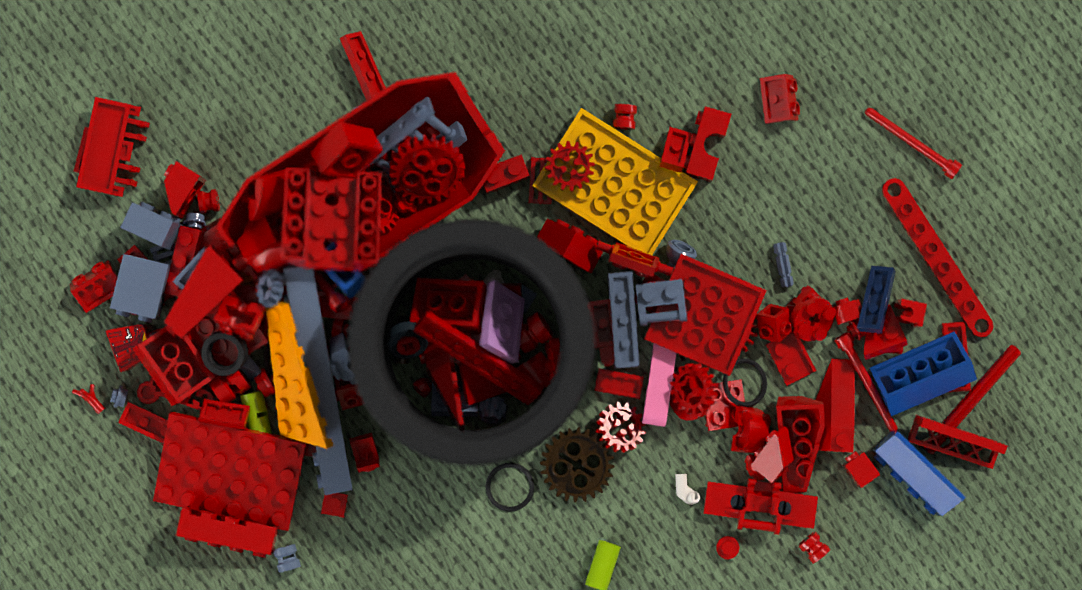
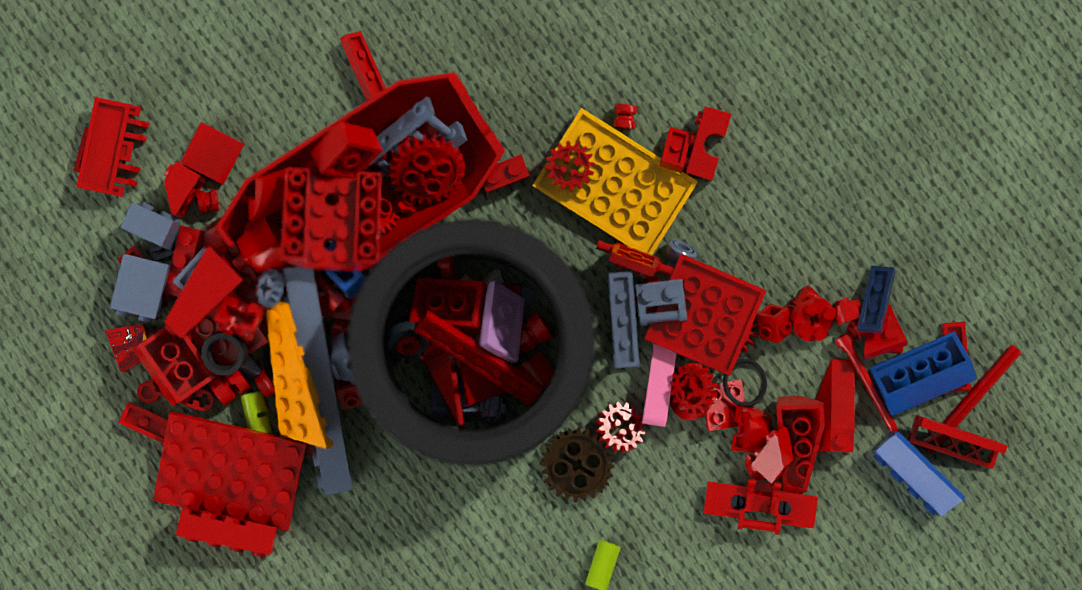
(90, 398): red bar -> none
(94, 286): red bracket -> none
(119, 396): sand blue plate -> none
(195, 221): sand blue plate -> none
(212, 153): none -> red slope
(224, 414): red plate -> none
(286, 563): sand blue wheel -> none
(335, 504): red plate -> none
(365, 452): red bracket -> none
(422, 387): hinge -> none
(448, 268): none -> red plate
(531, 490): black tyre -> none
(542, 161): red tile -> none
(551, 364): red plate -> none
(571, 244): red brick -> none
(603, 330): red brick -> none
(619, 383): red plate -> none
(684, 492): white arm -> none
(727, 547): red plate -> none
(779, 98): red bracket -> none
(783, 264): sand blue axle -> none
(791, 358): red plate -> none
(815, 549): red wheel -> none
(860, 468): red brick -> none
(913, 312): red hinge -> none
(937, 257): red plate -> none
(948, 166): red piece -> none

